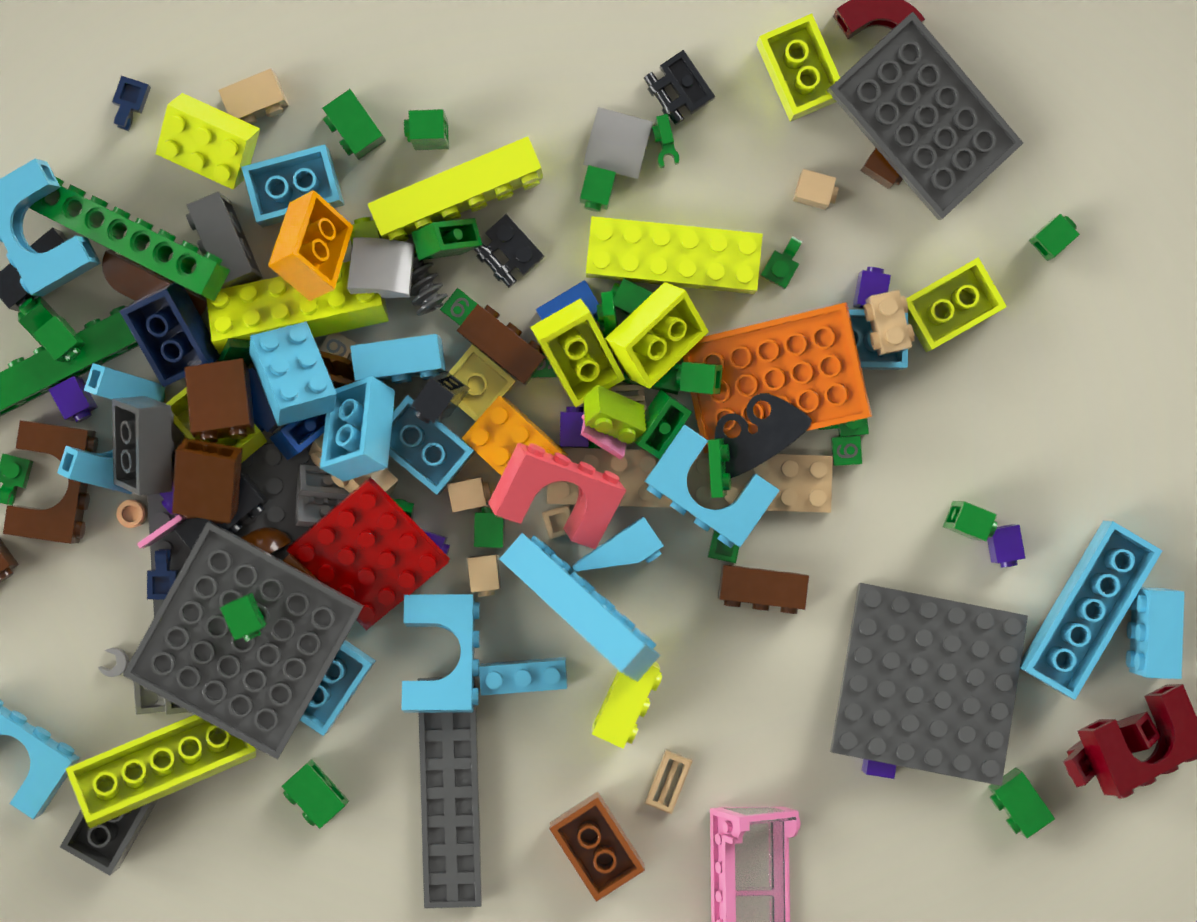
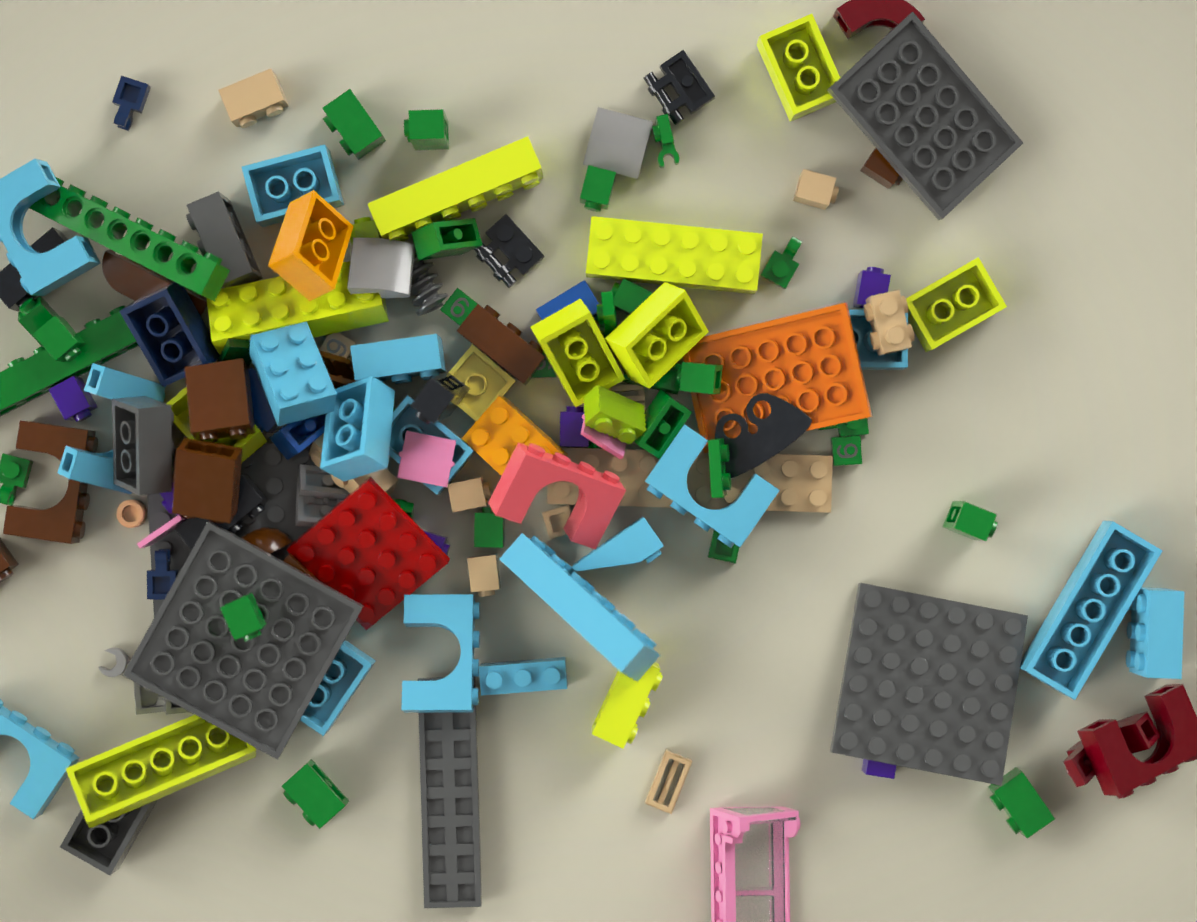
(207, 140): neon yellow brick -> none
(426, 459): none -> bright pink piece
(597, 846): dark orange brick -> none
(763, 588): reddish brown brick -> none
(1006, 545): dark purple brick -> none
(1054, 236): green brick -> none

